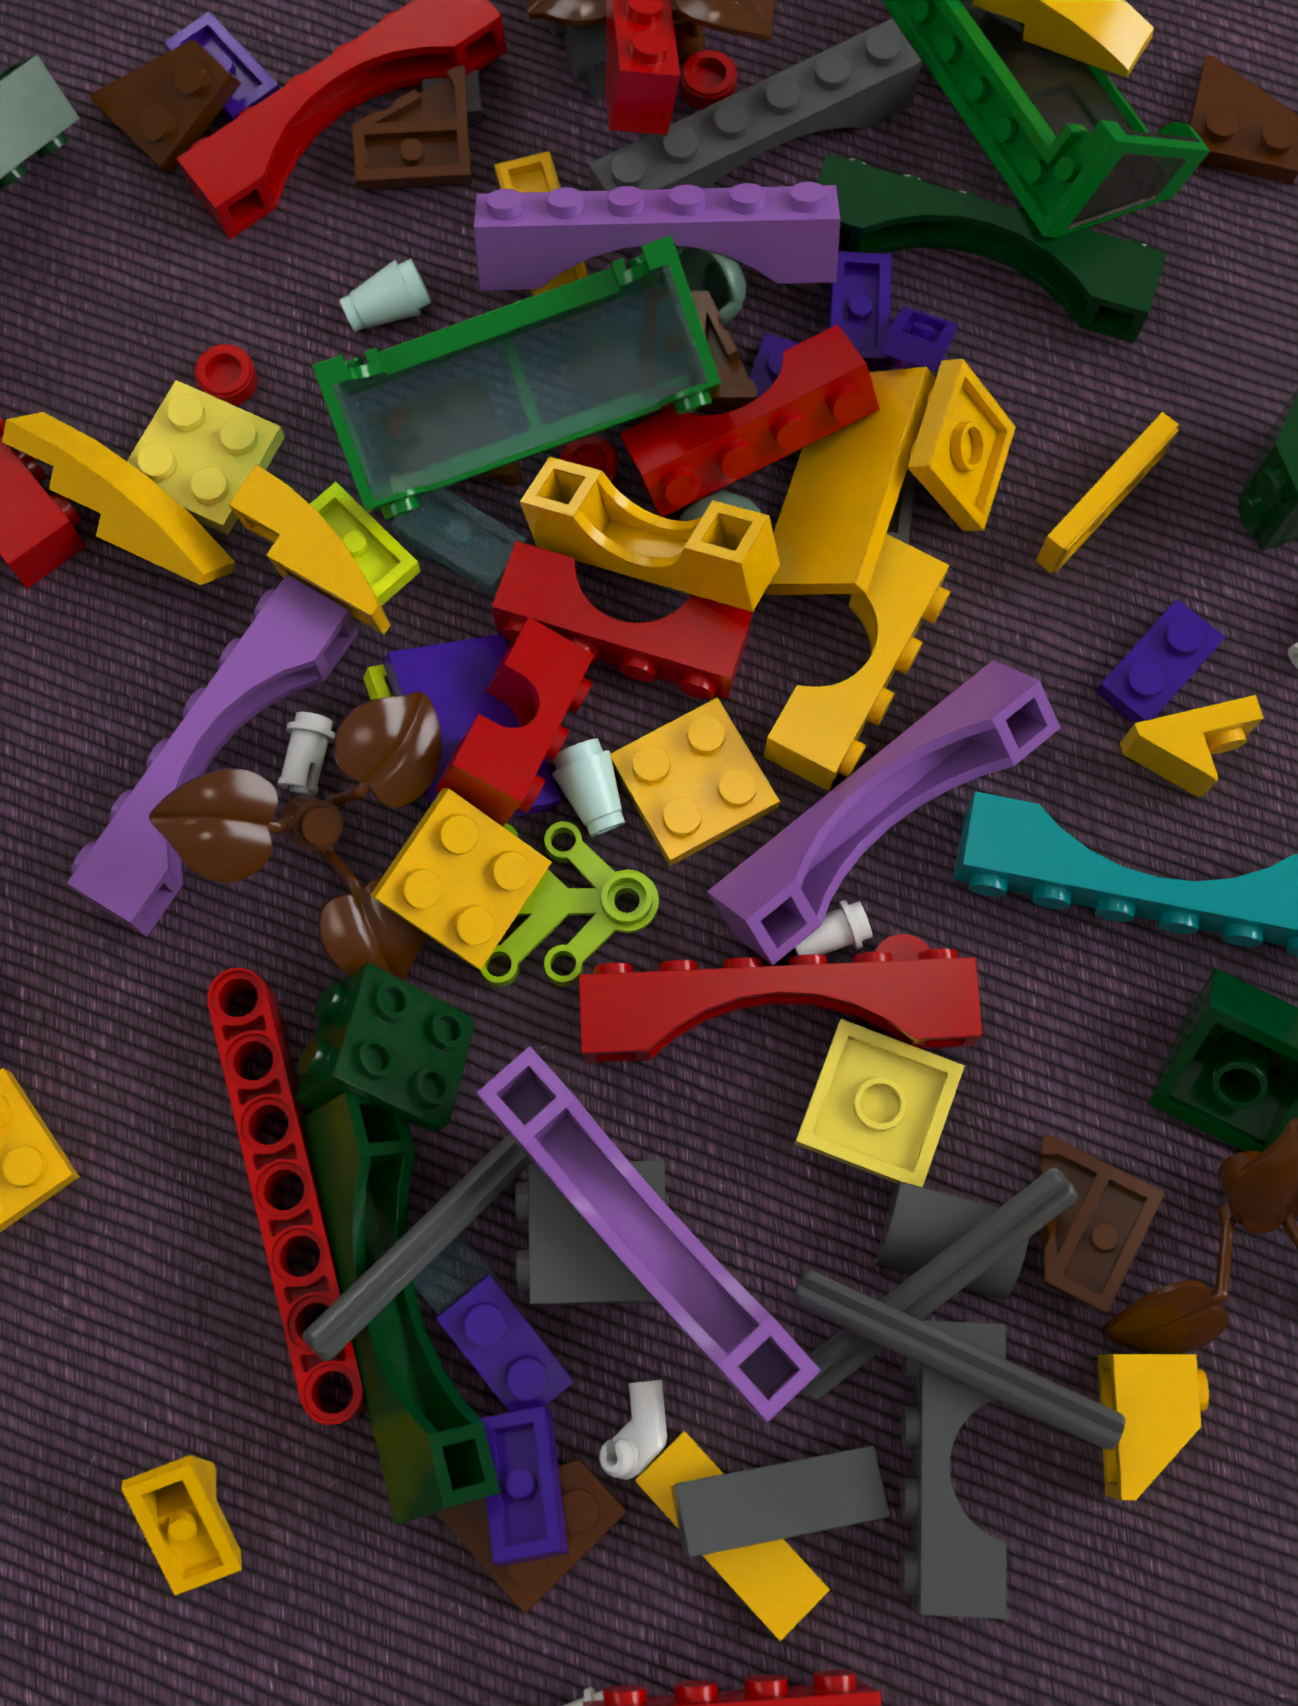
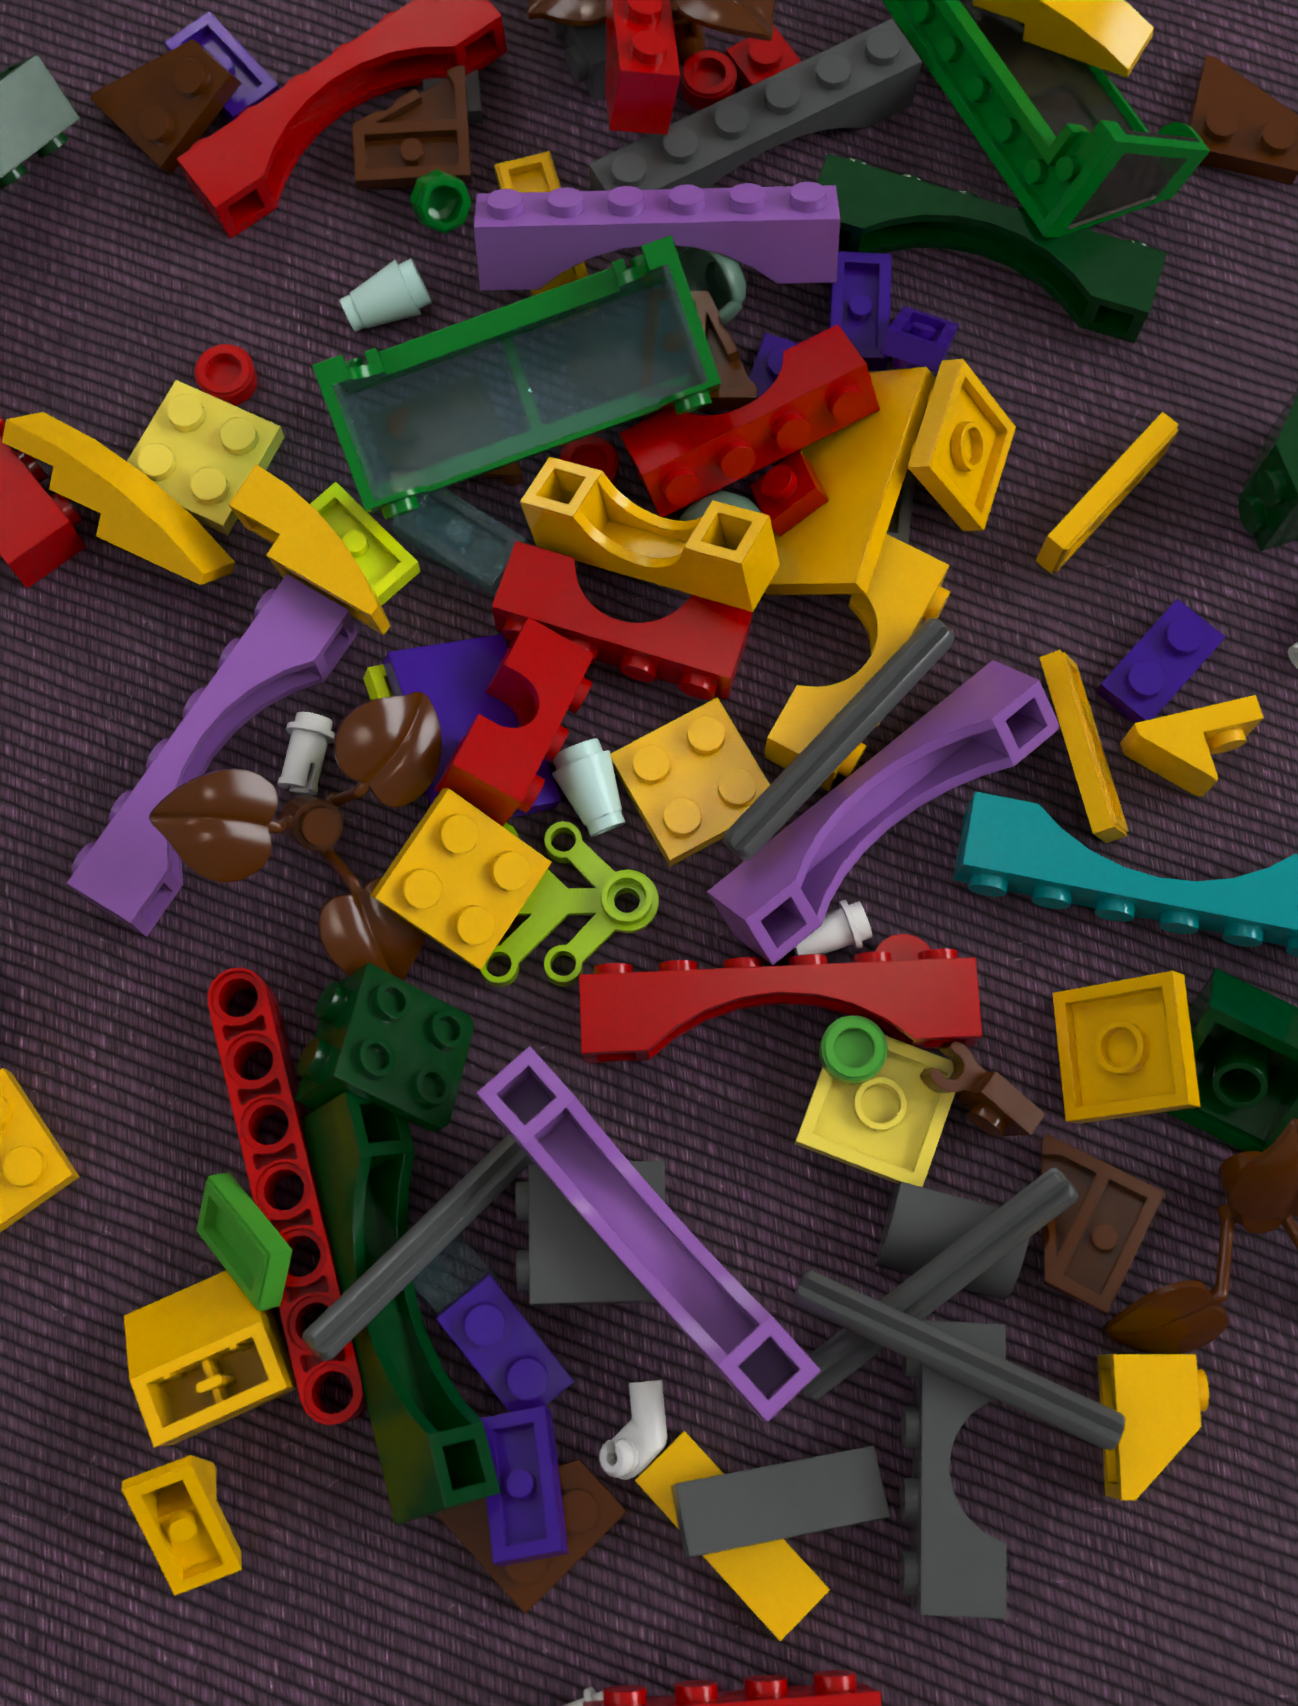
(203, 1359): none -> yellow slope
(244, 1241): none -> bright green tile
(440, 201): none -> green tile
(761, 59): none -> red plate
(789, 492): none -> red plate
(838, 739): none -> dark grey axle
(853, 1050): none -> bright green tile
(992, 1100): none -> reddish brown plate
(1084, 747): none -> yellow tile
(1126, 1048): none -> yellow plate

